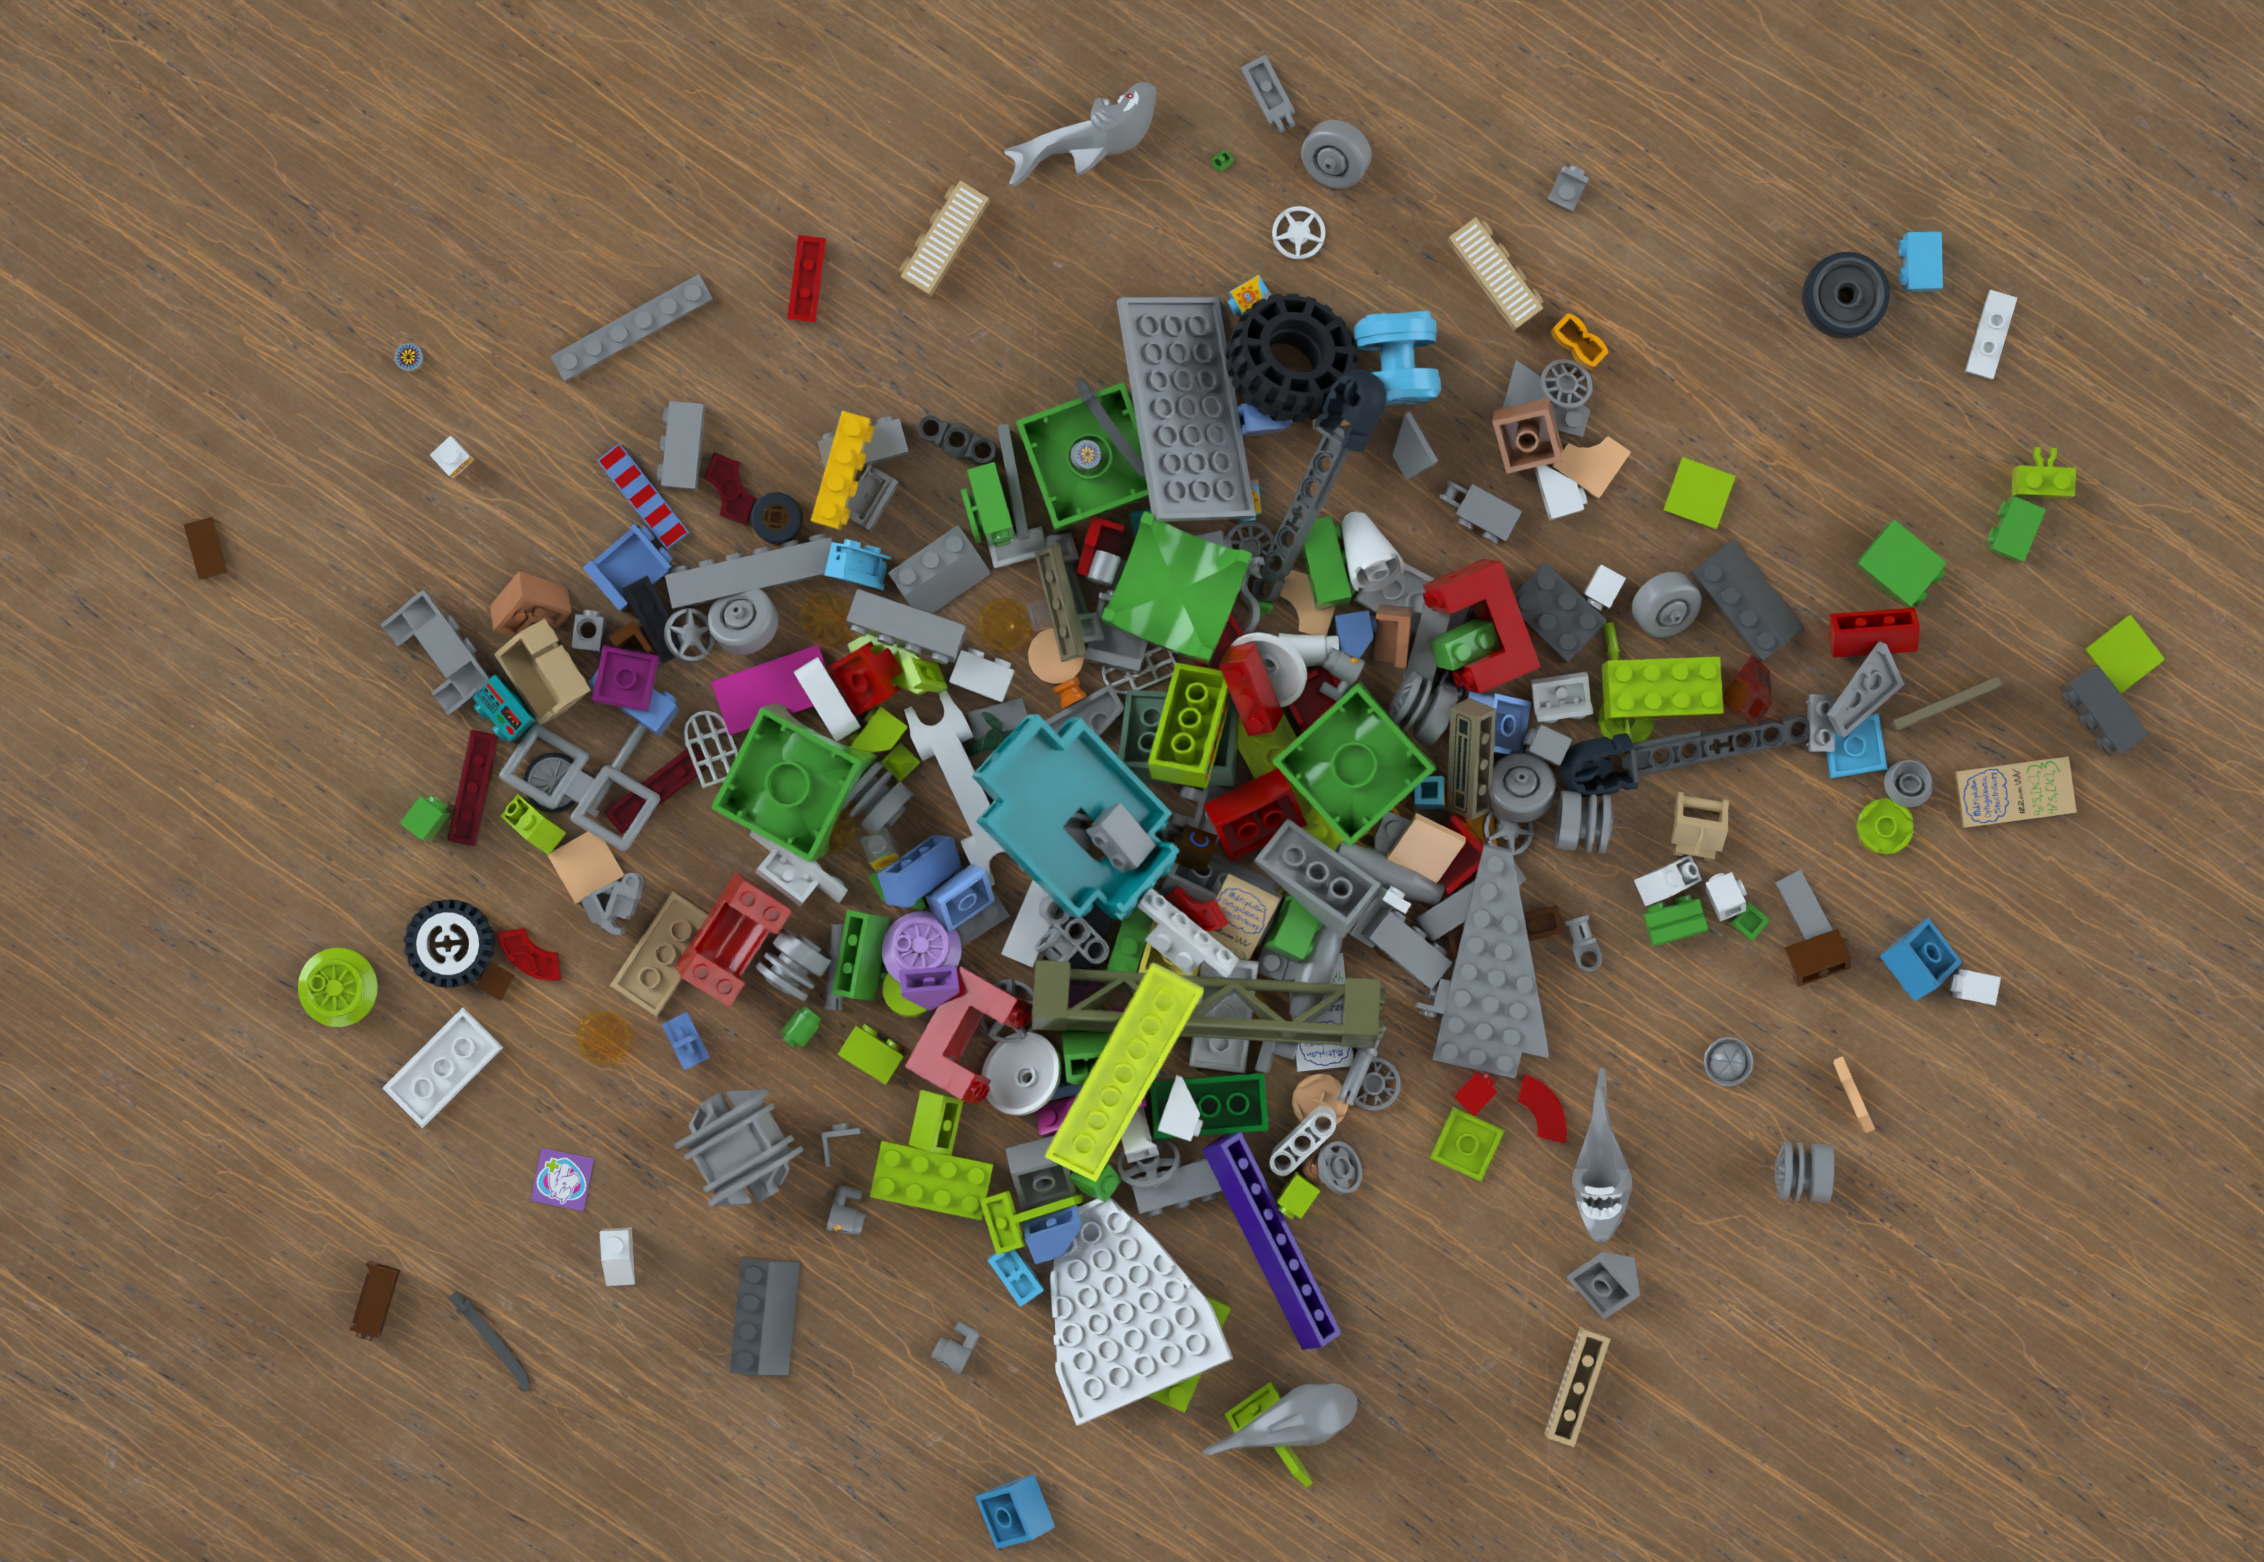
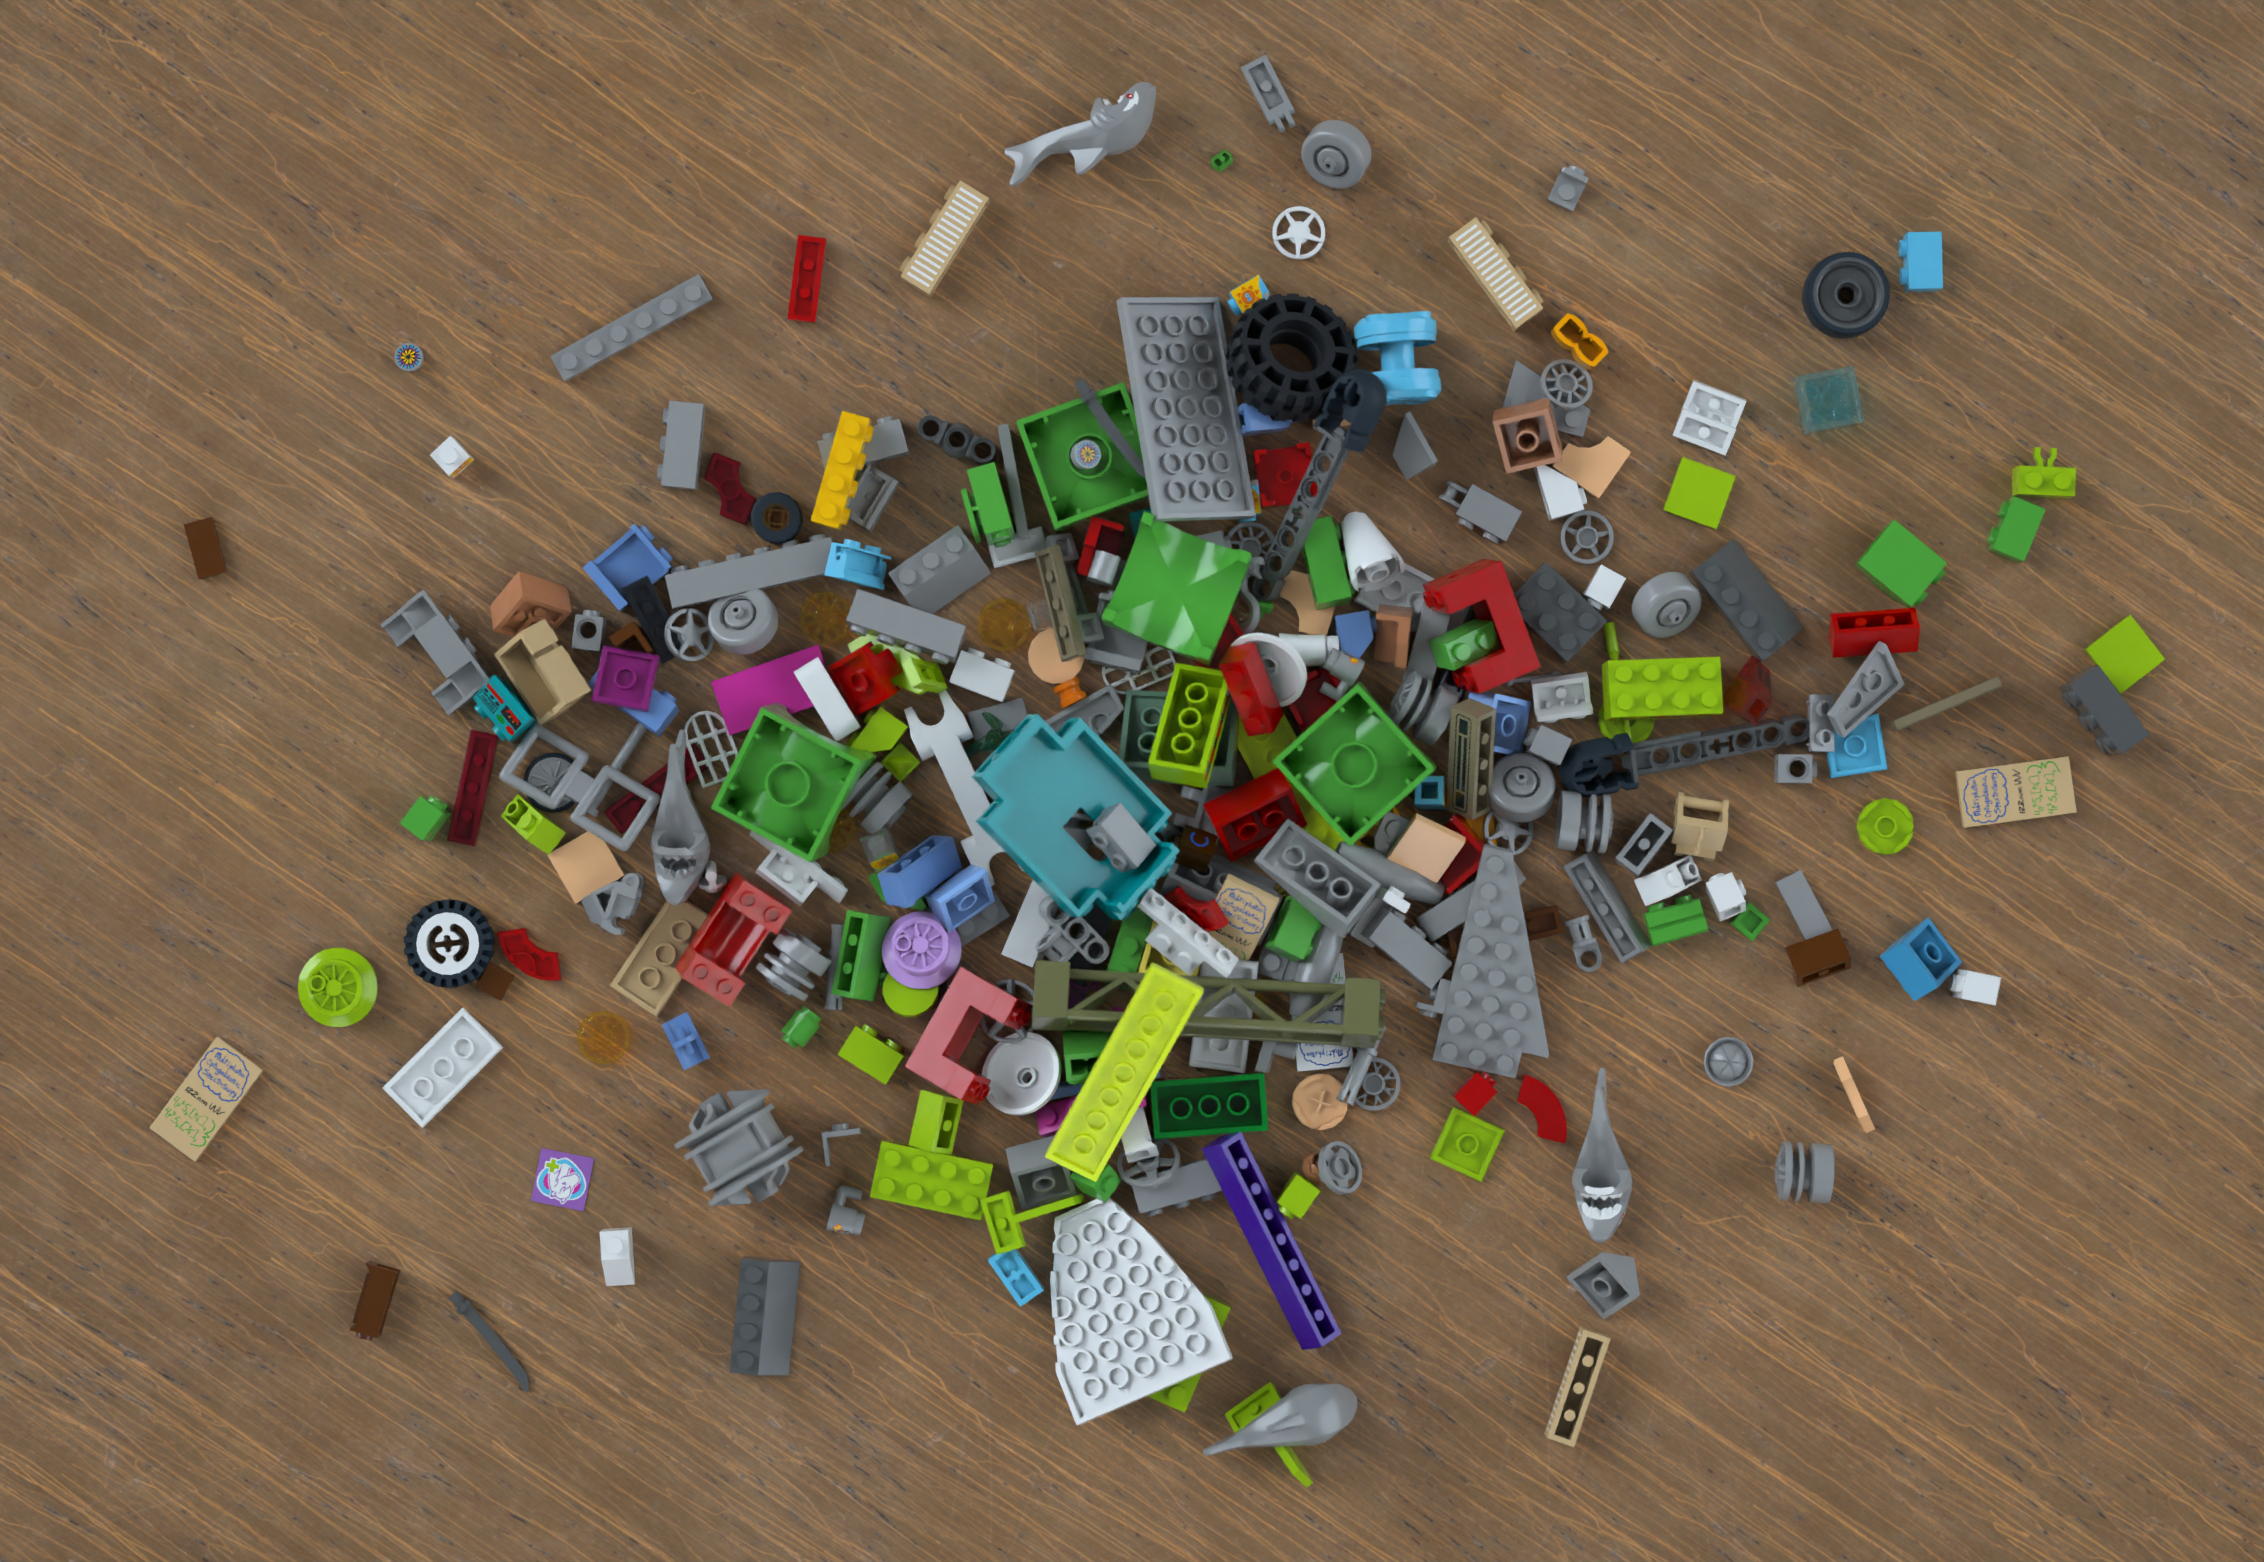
(206, 1098): none -> tan tile
(643, 496): tile -> none
(679, 835): none -> light grey piece
(712, 882): none -> white plate
(929, 985): medium lavender slope -> none
(952, 1354): light grey piece -> none
(1015, 1512): dark azure slope -> none
(1051, 1233): medium blue slope -> none
(1180, 1113): white slope -> none
(1281, 473): none -> red panel
(1296, 1152): white beam -> none
(1528, 678): none -> light grey hinge
(1586, 537): none -> light grey wheel
(1607, 906): none -> light grey slope
(1643, 845): none -> light grey brick
(1709, 417): none -> white slope
(1782, 772): none -> light grey brick
(1828, 400): none -> clear light blue brick
(1908, 783): light grey hat -> none
(1991, 334): white plate -> none

